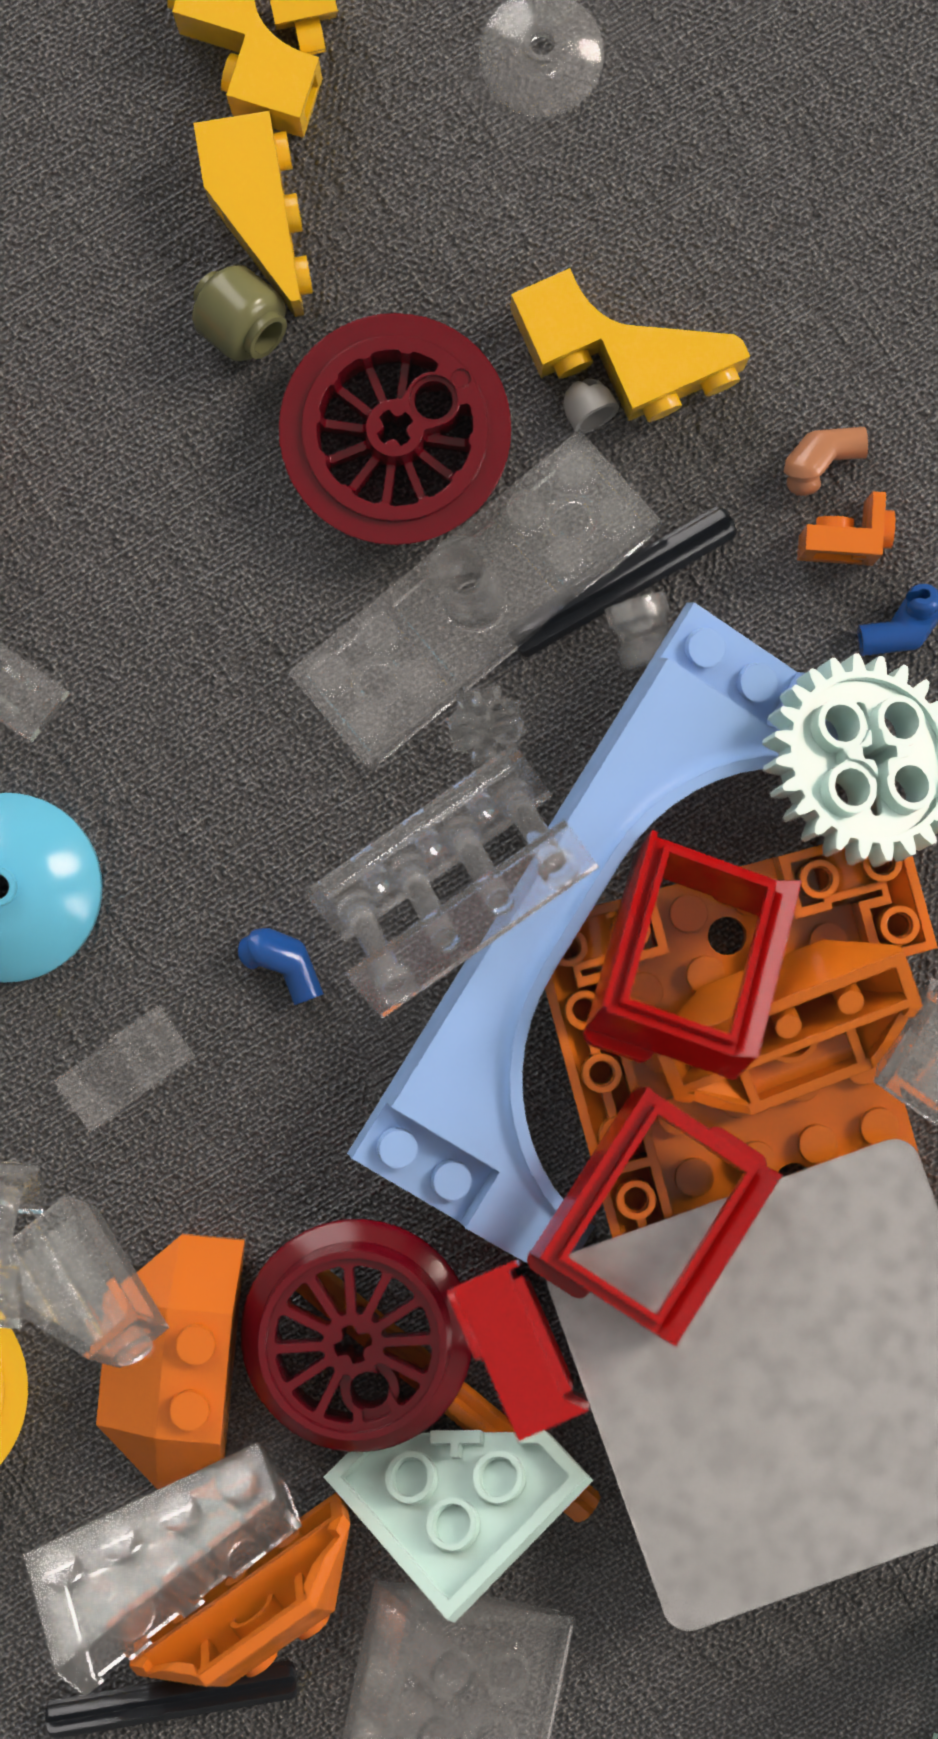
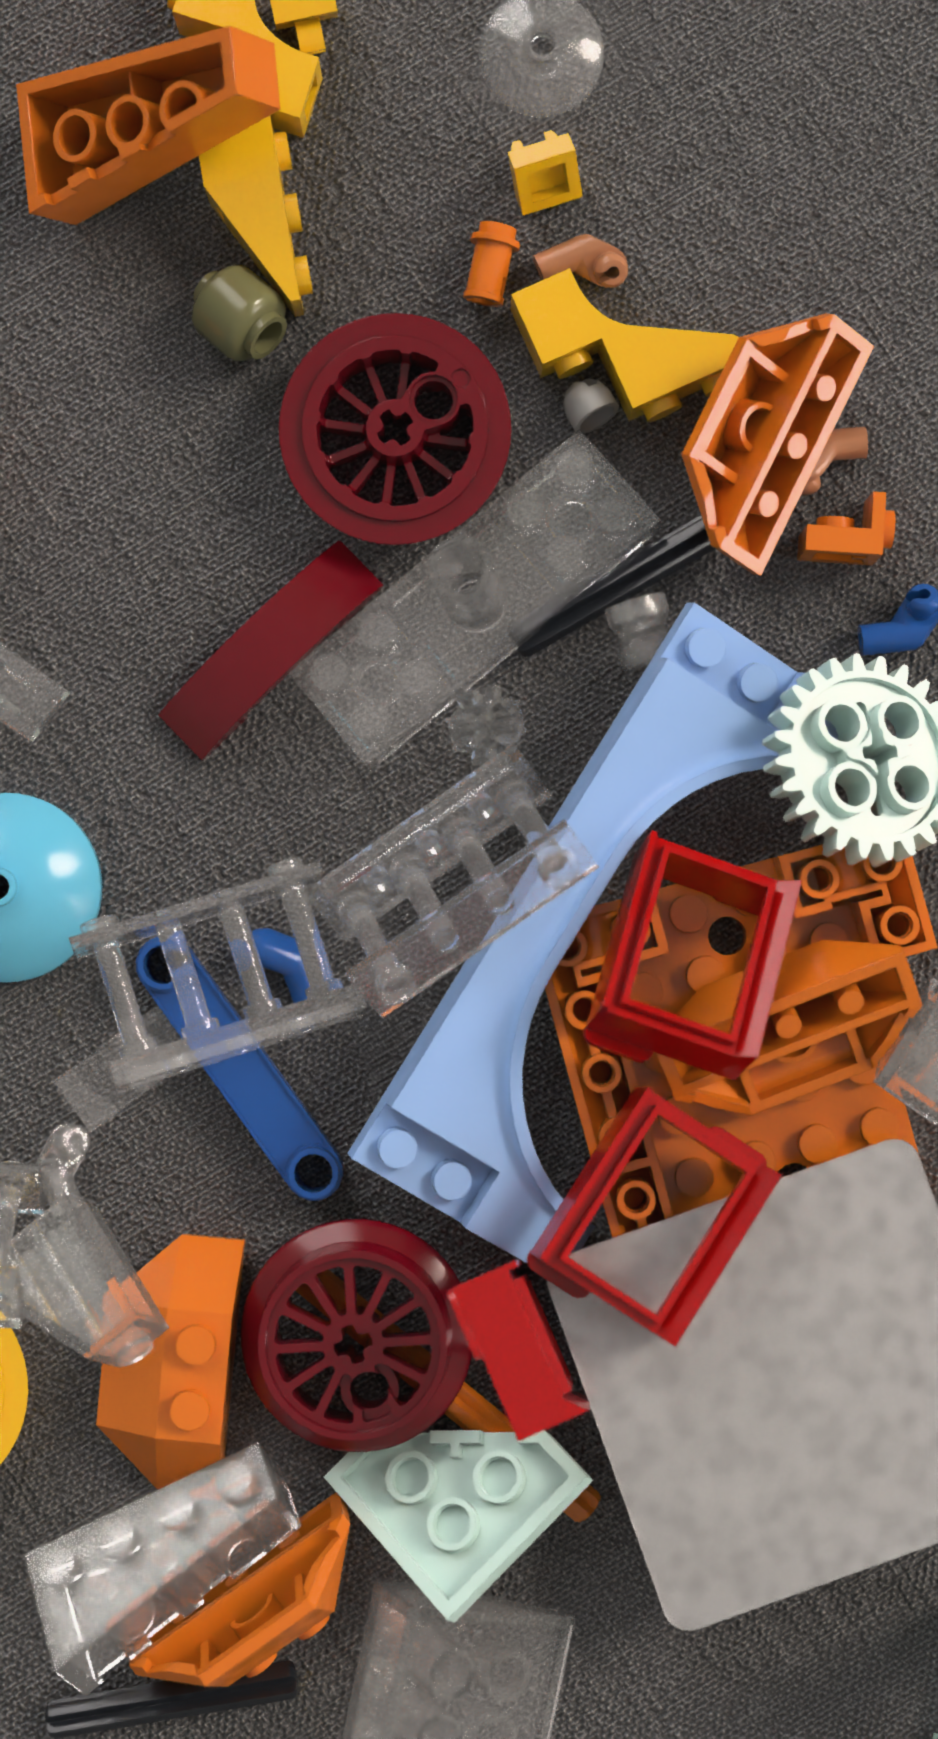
(61, 1160): none -> clear arm
(137, 117): none -> orange wedge
(203, 1037): none -> clear fence
(252, 1087): none -> blue piece
(269, 648): none -> dark red slope
(490, 263): none -> orange pin
(545, 172): none -> yellow tile
(585, 257): none -> nougat arm
(769, 430): none -> orange wedge

